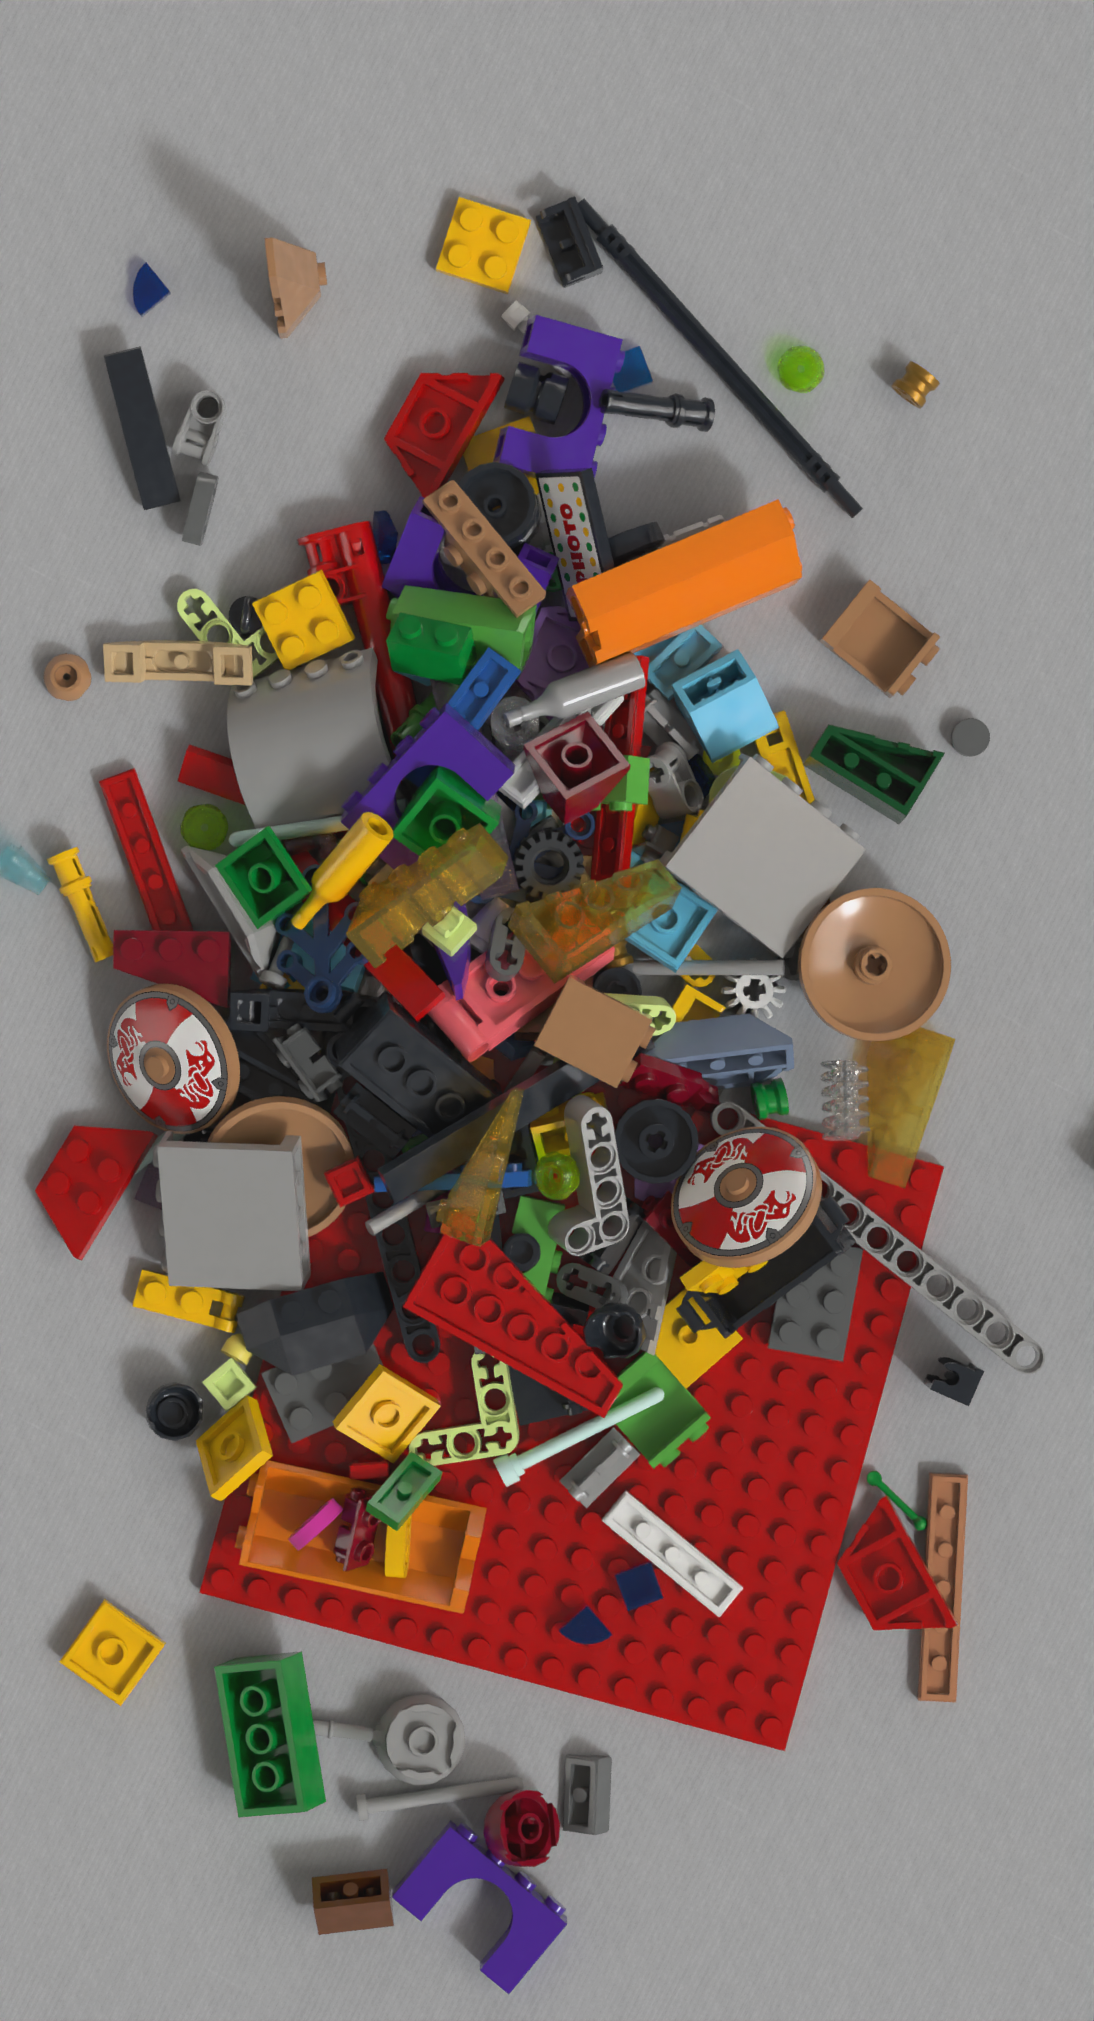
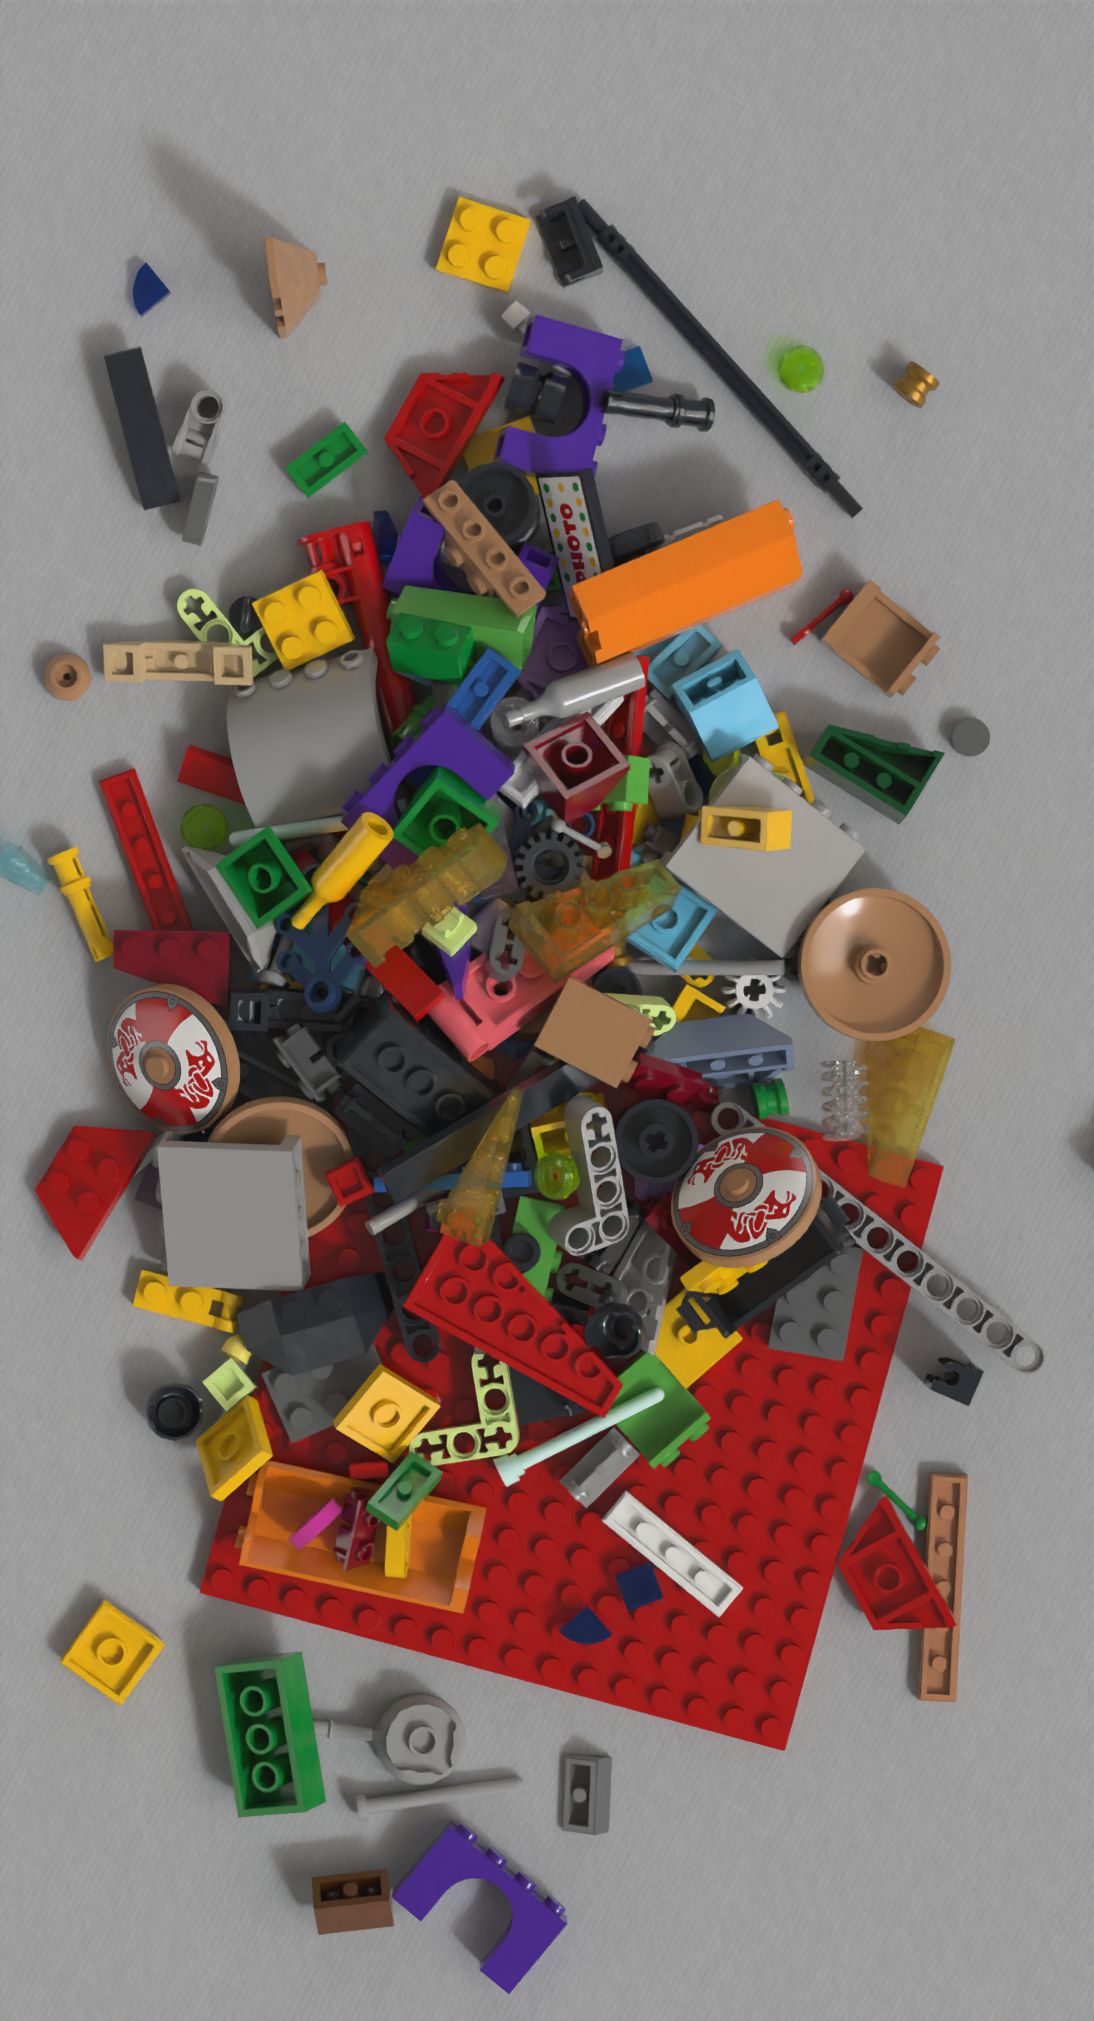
(326, 460): none -> green plate
(521, 1828): dark red cylinder -> none
(602, 849): none -> light grey hinge
(746, 827): none -> yellow slope
(845, 596): none -> red hinge

